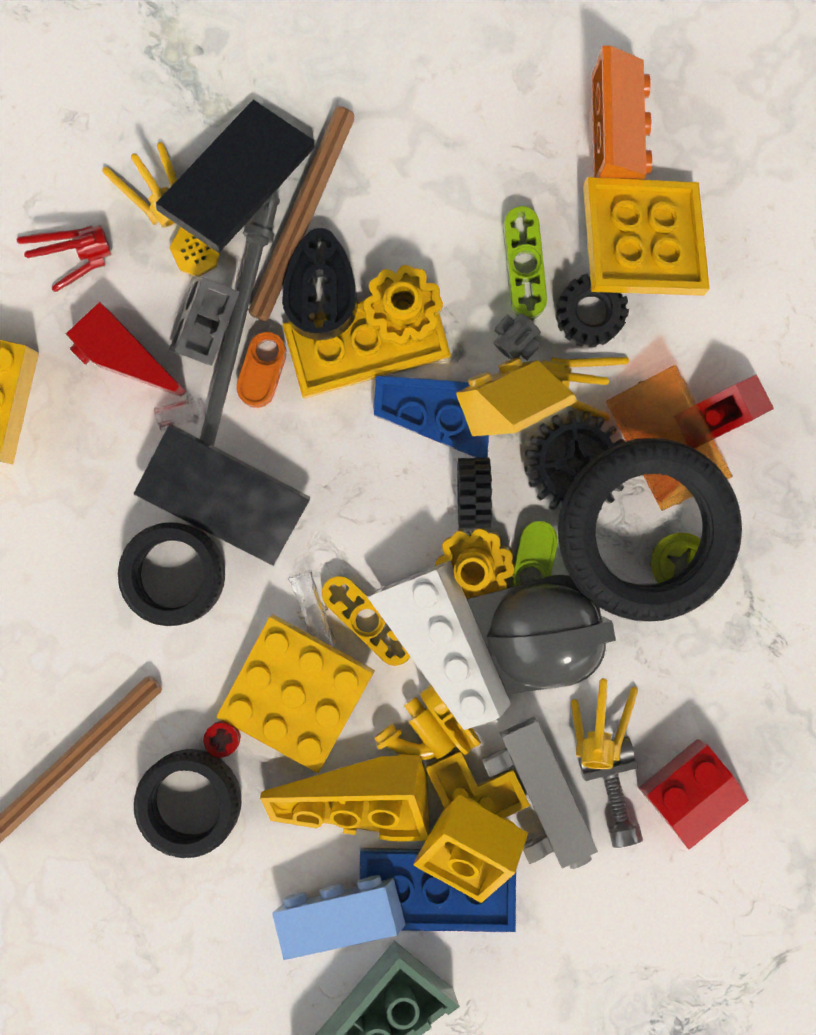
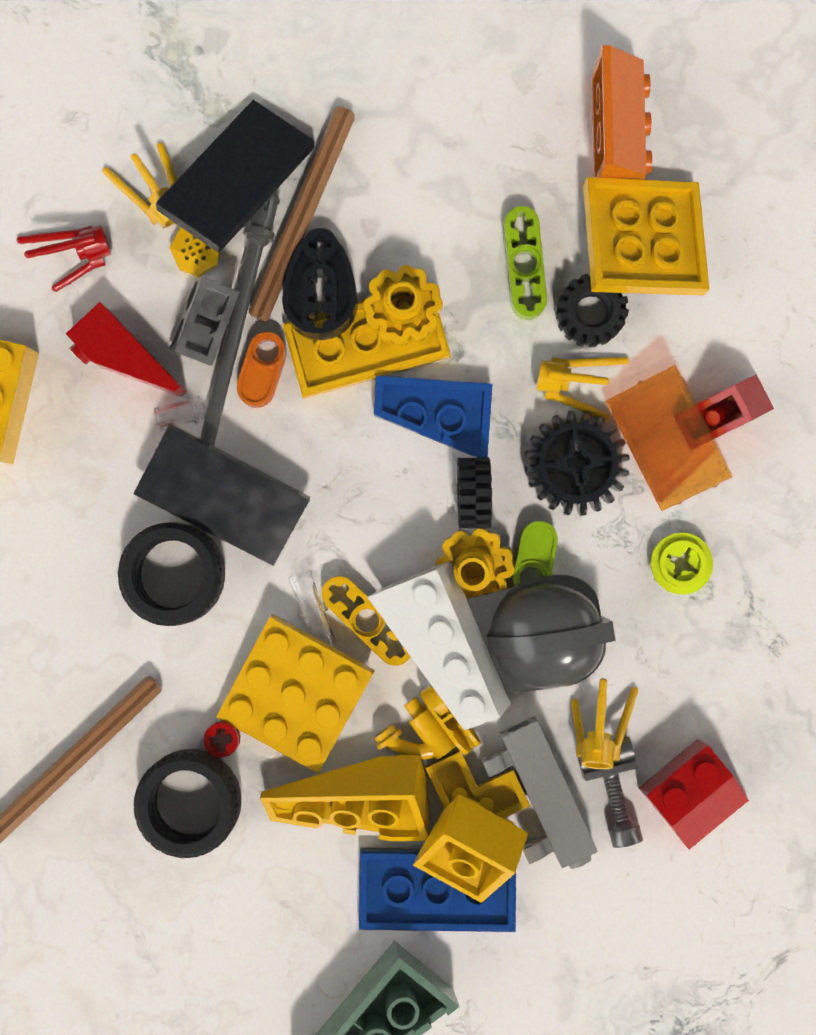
(338, 917): light blue brick -> none
(512, 398): yellow slope -> none
(517, 337): dark grey gear -> none
(718, 542): black tyre -> none

